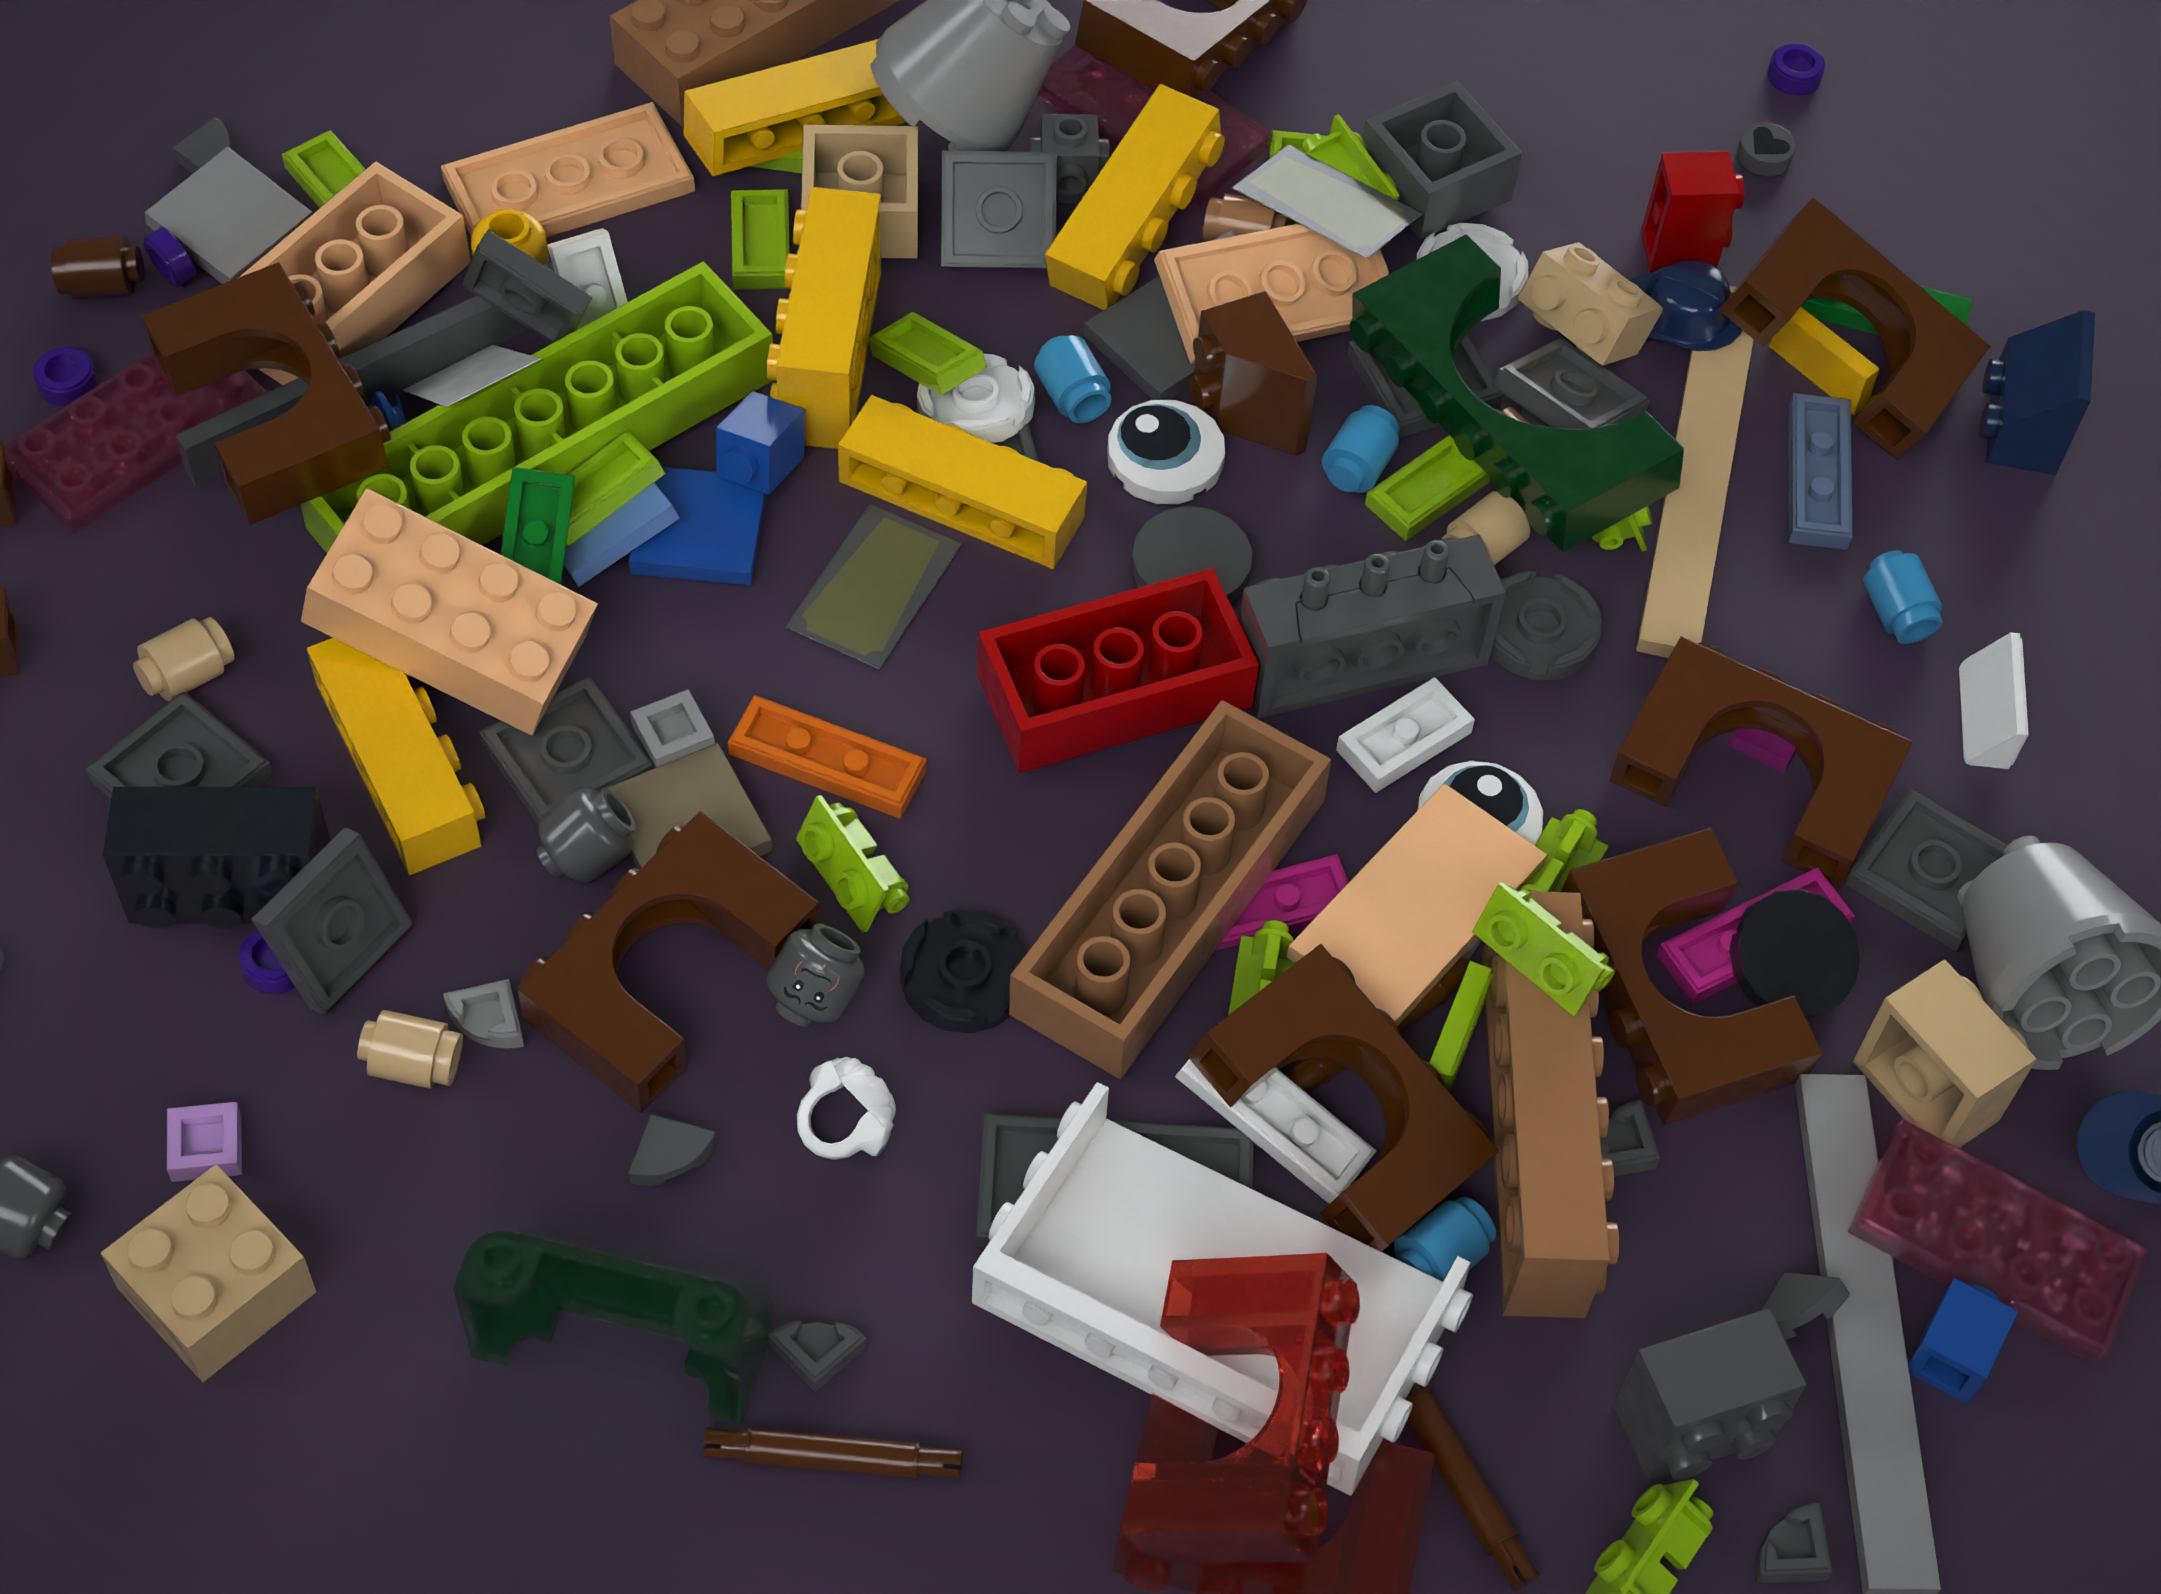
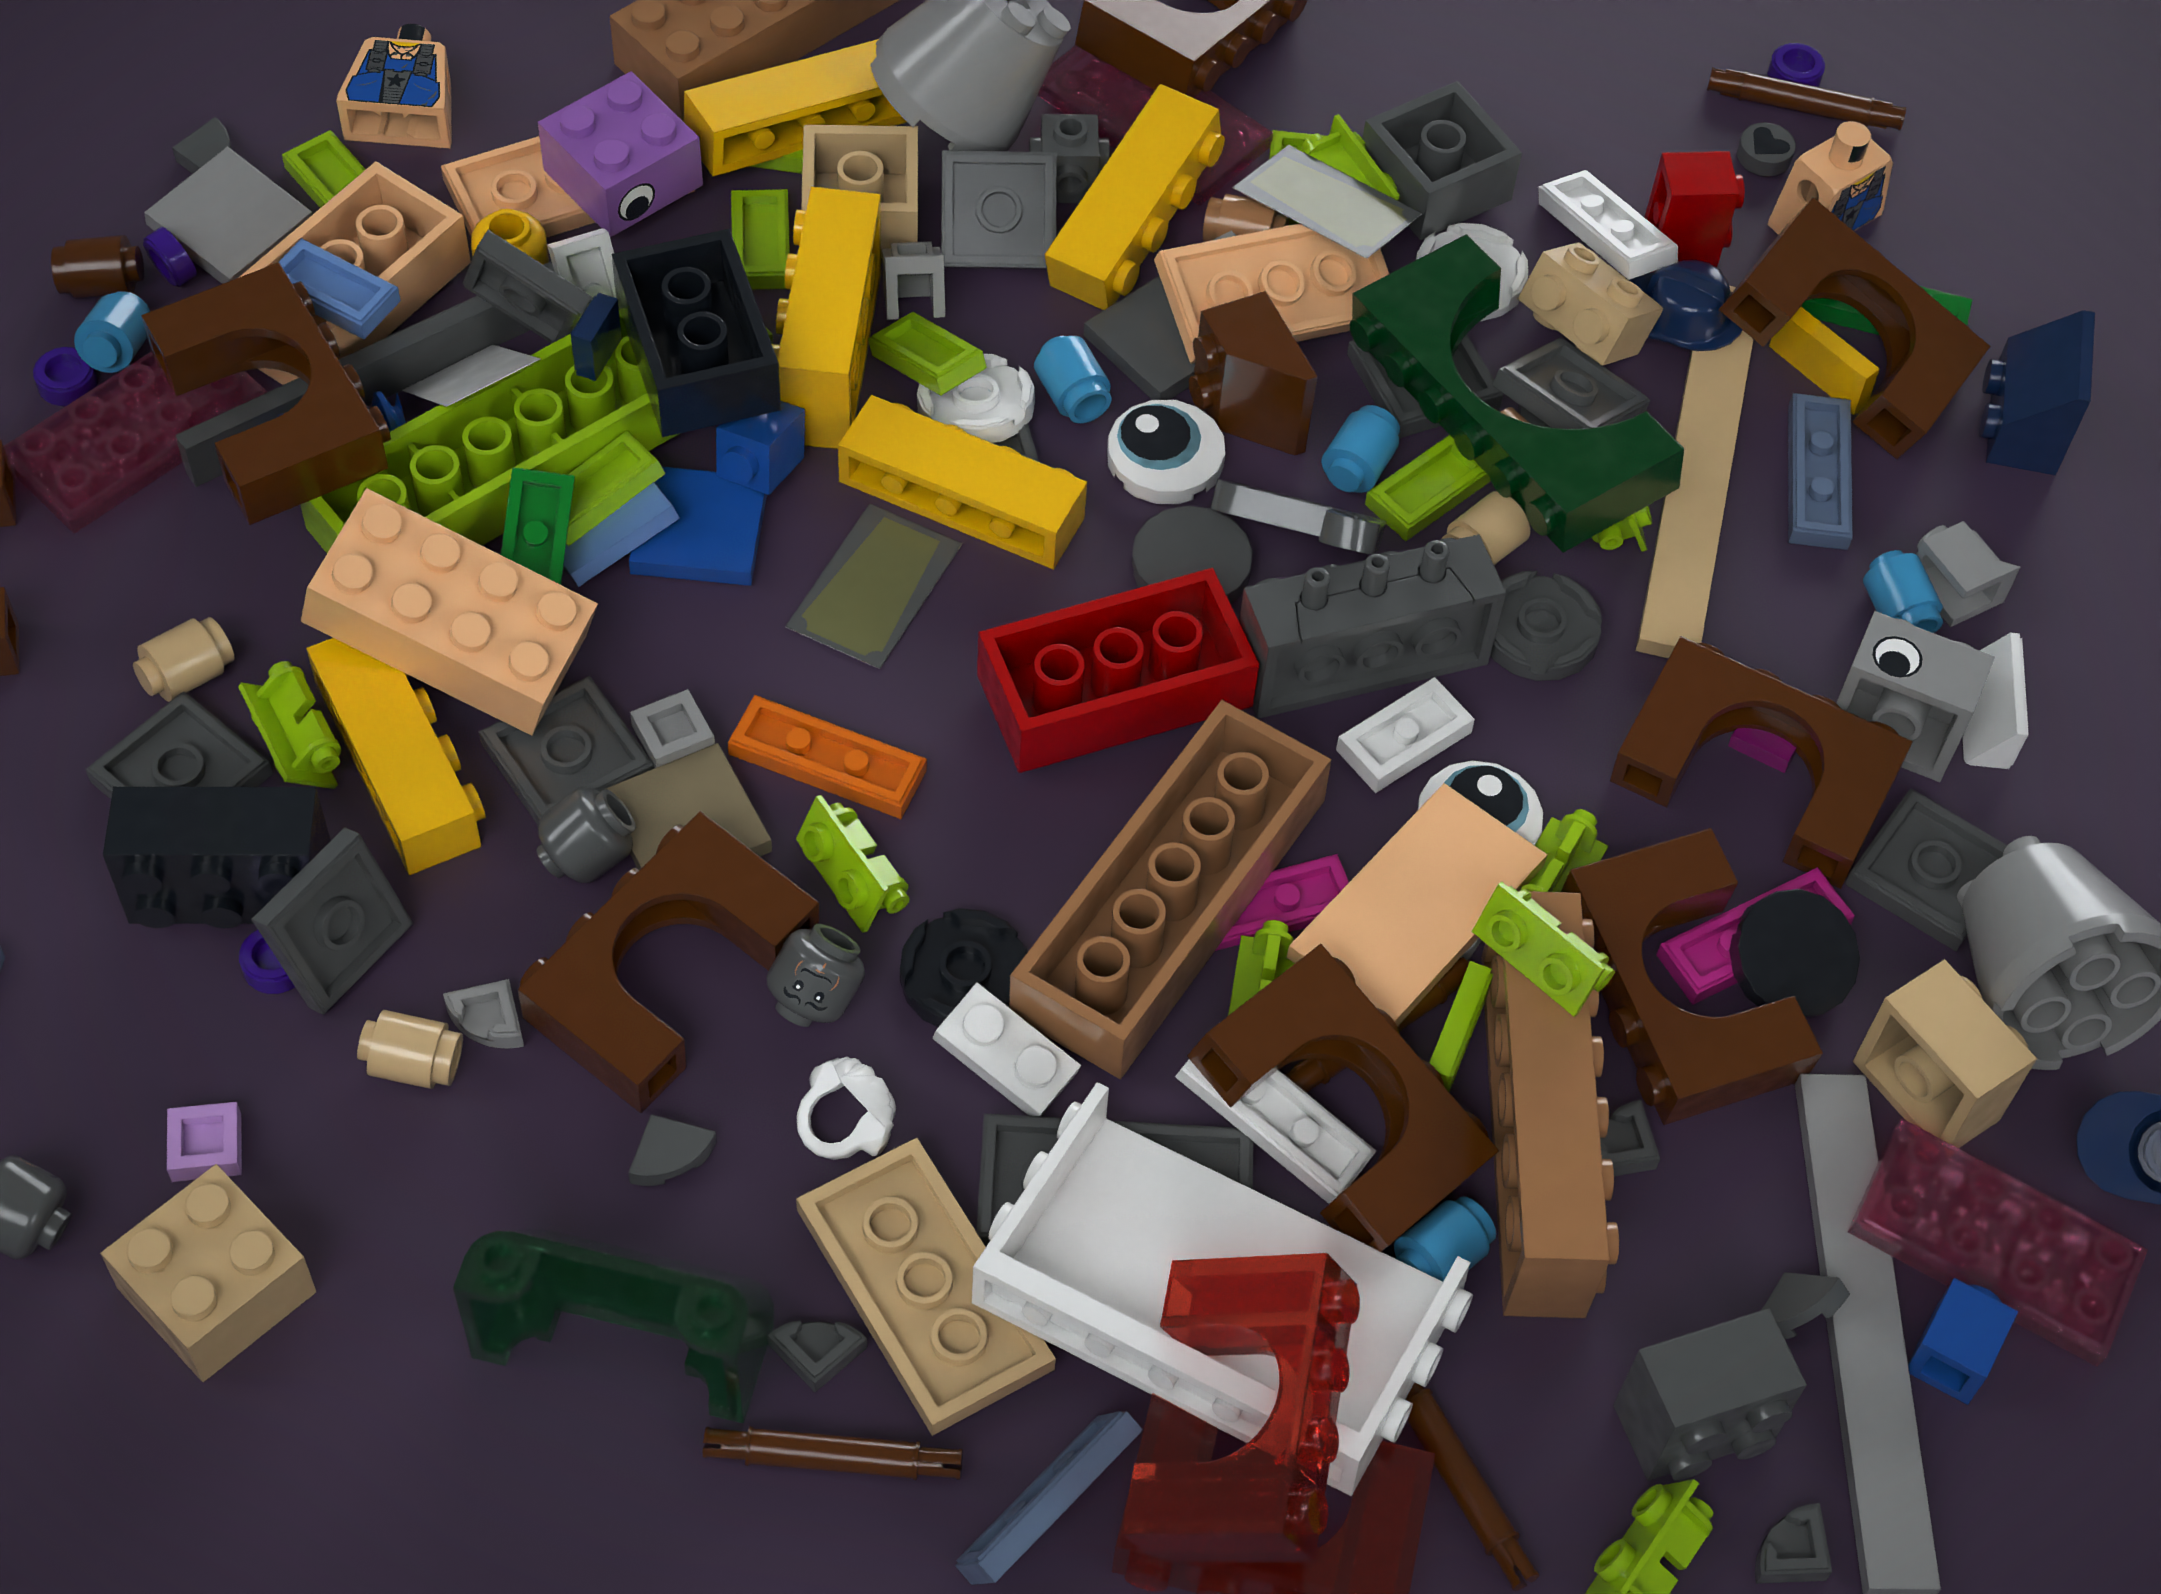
(112, 332): none -> dark azure brick
(300, 745): none -> lime hinge
(340, 289): none -> medium blue tile
(398, 92): none -> torso
(596, 336): none -> dark blue tile
(620, 153): none -> medium lavender brick
(696, 332): none -> black brick
(909, 1273): none -> tan plate
(913, 271): none -> light grey window
(1006, 1051): none -> white plate
(1047, 1497): none -> sand blue tile
(1330, 524): none -> beam
(1608, 224): none -> white tile
(1806, 98): none -> reddish brown piece
(1843, 174): none -> light nougat torso
(1917, 687): none -> light grey brick
(1964, 572): none -> light grey window

